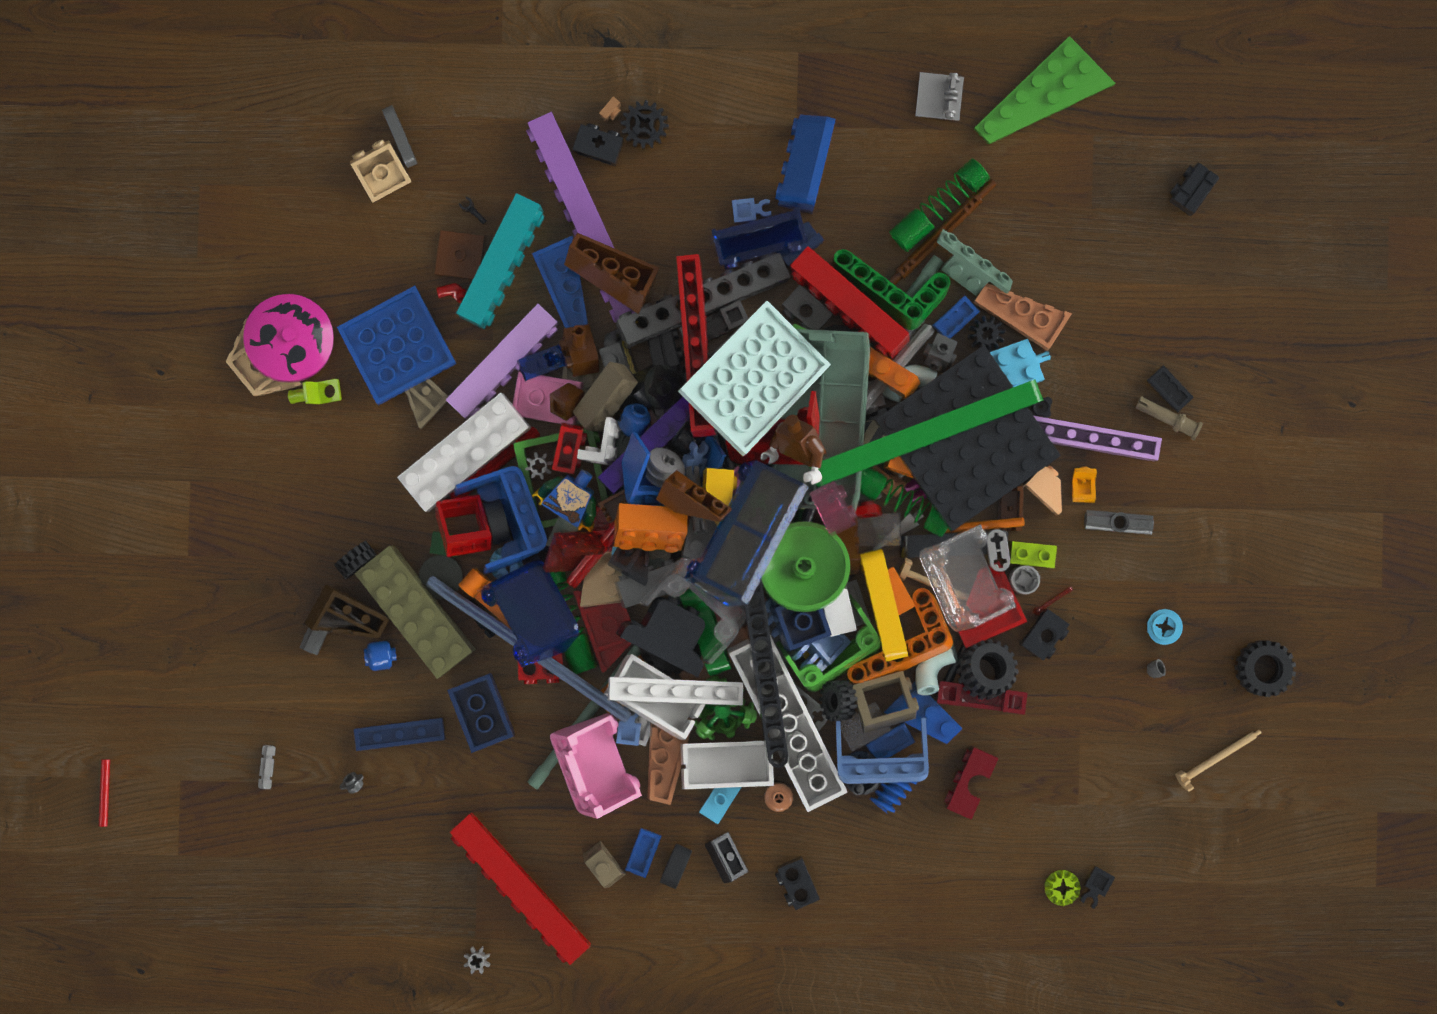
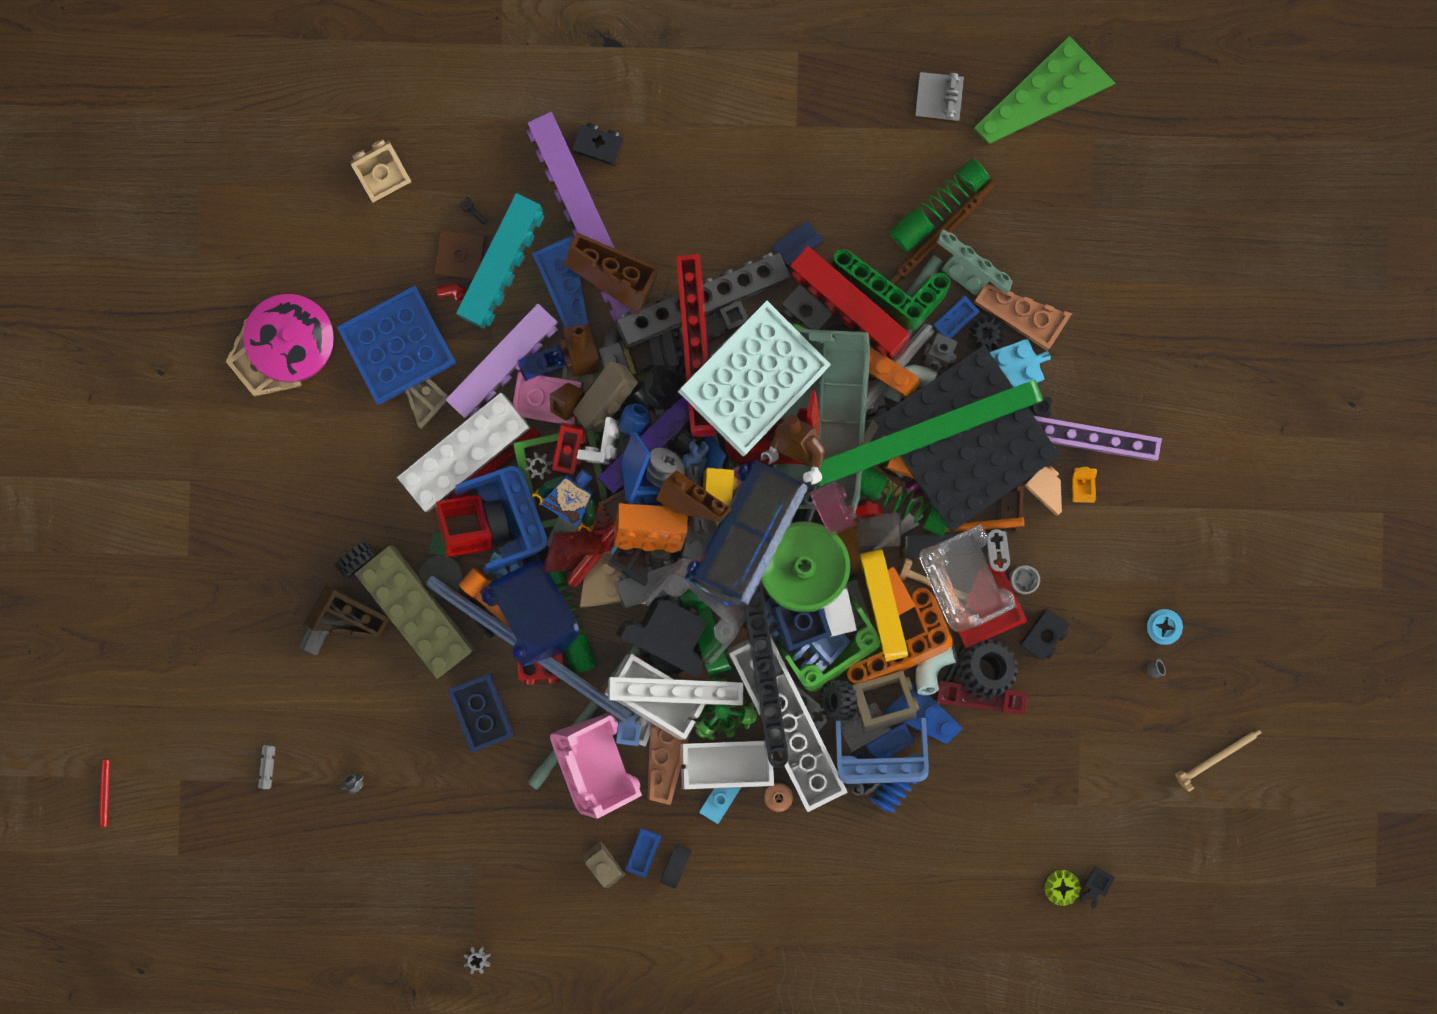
(315, 393): lime bracket -> none
(379, 655): blue head -> none
(399, 136): dark grey beam -> none
(399, 734): dark blue plate -> none
(520, 888): red brick -> none
(602, 625): red wing -> none
(610, 110): medium nougat plate -> none
(652, 118): black gear -> none
(726, 858): black slope -> none
(745, 210): medium blue plate -> none
(759, 238): clear blue windscreen -> none
(802, 881): black brick -> none
(805, 163): blue windscreen -> none
(975, 763): dark red arch -> none
(1032, 554): lime brick -> none
(1037, 610): clear red hinge -> none
(1105, 522): dark grey piece -> none
(1169, 389): black plate -> none
(1179, 422): dark tan pin -> none
(1193, 189): black brick -> none
(1283, 673): black tyre -> none

